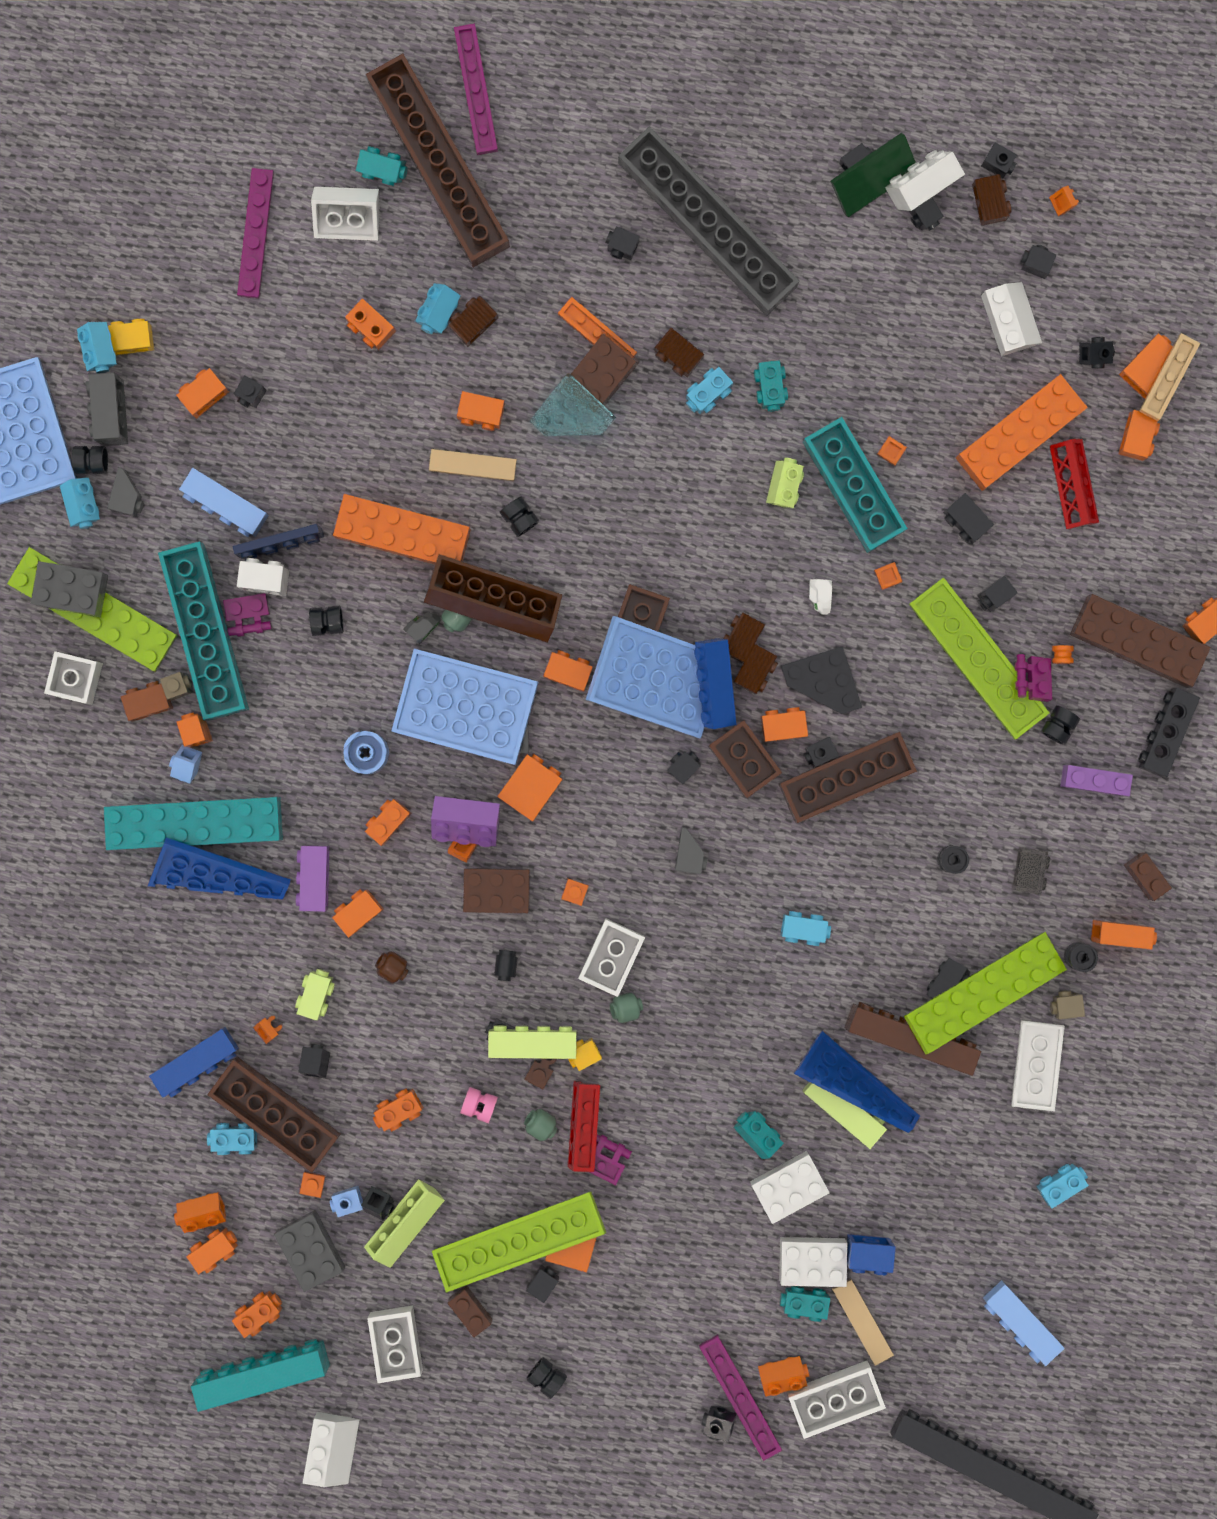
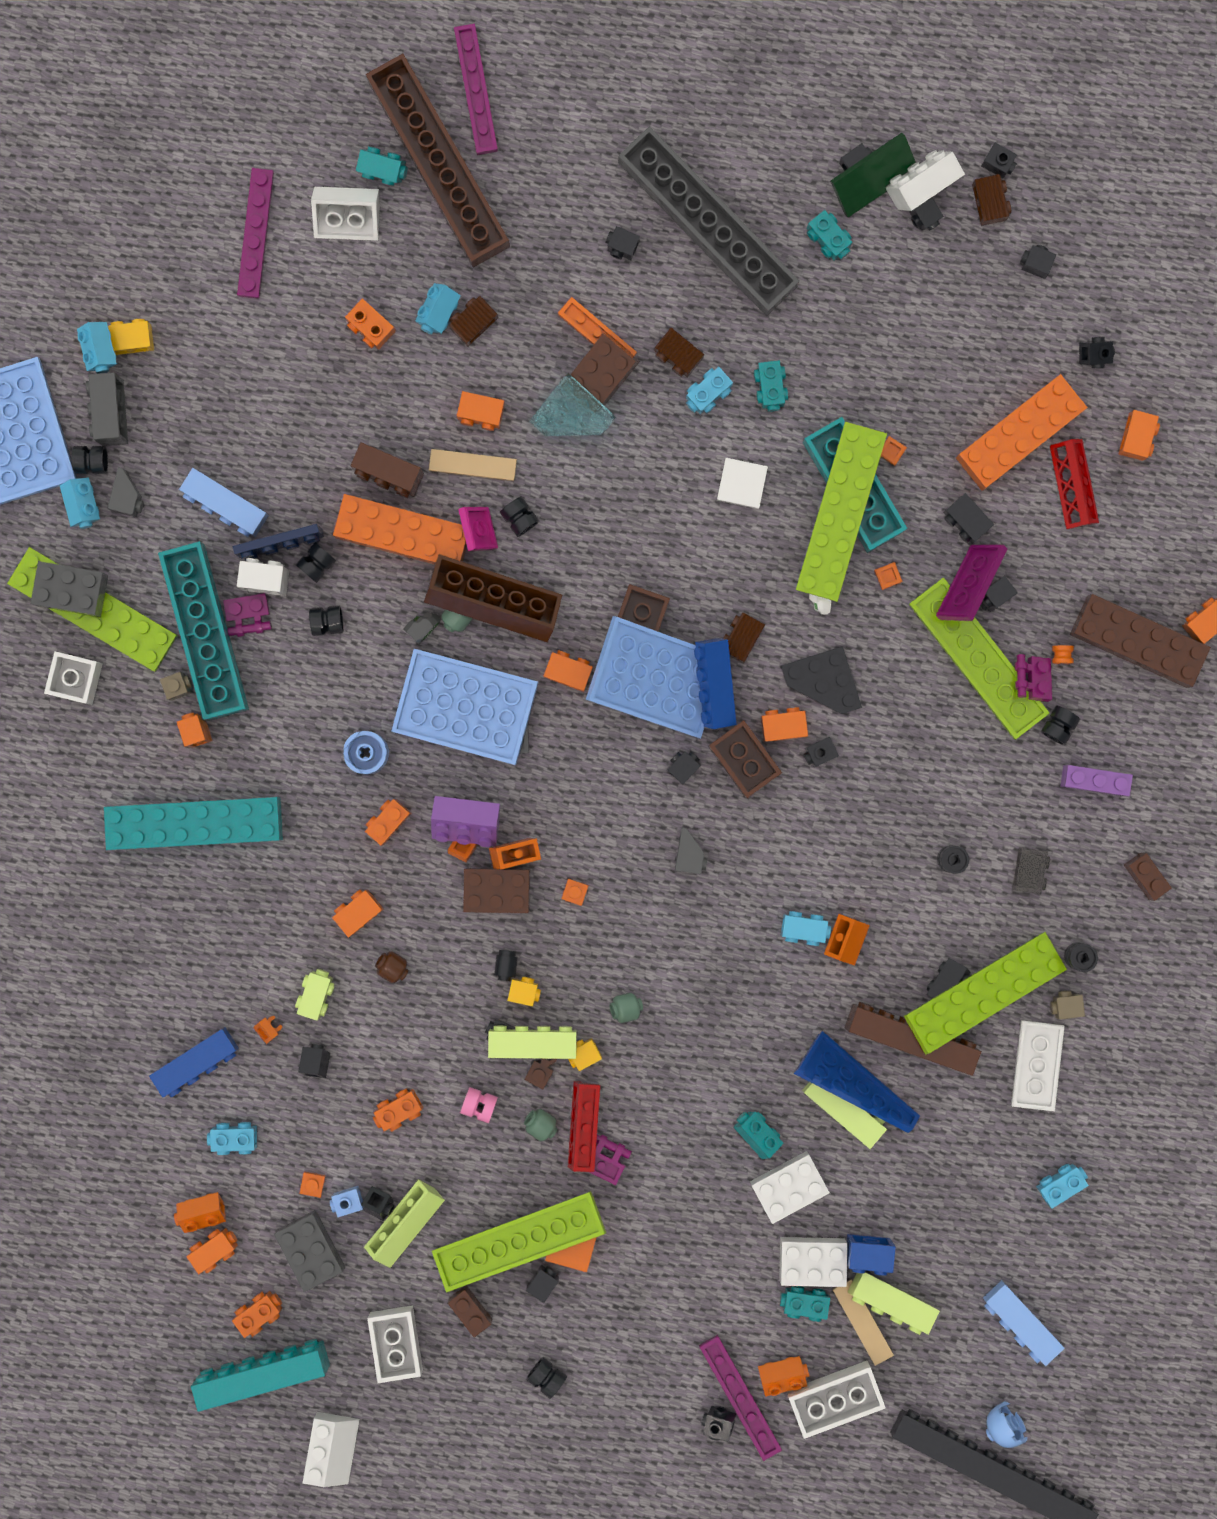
(145, 702): dark orange brick -> none
(185, 764): light blue brick -> none
(202, 392): orange brick -> none
(209, 872): blue wing -> none
(249, 392): black brick -> none
(274, 1114): reddish brown brick -> none
(313, 878): medium lavender brick -> none
(315, 562): none -> black wheel
(386, 470): none -> reddish brown brick
(478, 528): none -> dark pink tile
(514, 853): none -> orange brick
(524, 991): none -> yellow brick
(530, 786): orange brick -> none
(611, 957): white brick -> none
(742, 483): none -> white tile
(755, 670): reddish brown brick -> none
(785, 483): yellowish green brick -> none
(829, 235): none -> teal brick
(841, 511): none -> lime plate
(846, 939): none -> orange brick
(847, 777): reddish brown brick -> none
(894, 1302): none -> yellowish green brick
(971, 582): none -> magenta tile
(1005, 1430): none -> light blue cylinder
(1011, 318): white slope -> none
(1063, 200): orange tile -> none
(1123, 934): orange brick -> none
(1147, 364): orange brick -> none
(1169, 377): tan plate -> none
(1186, 704): black brick -> none

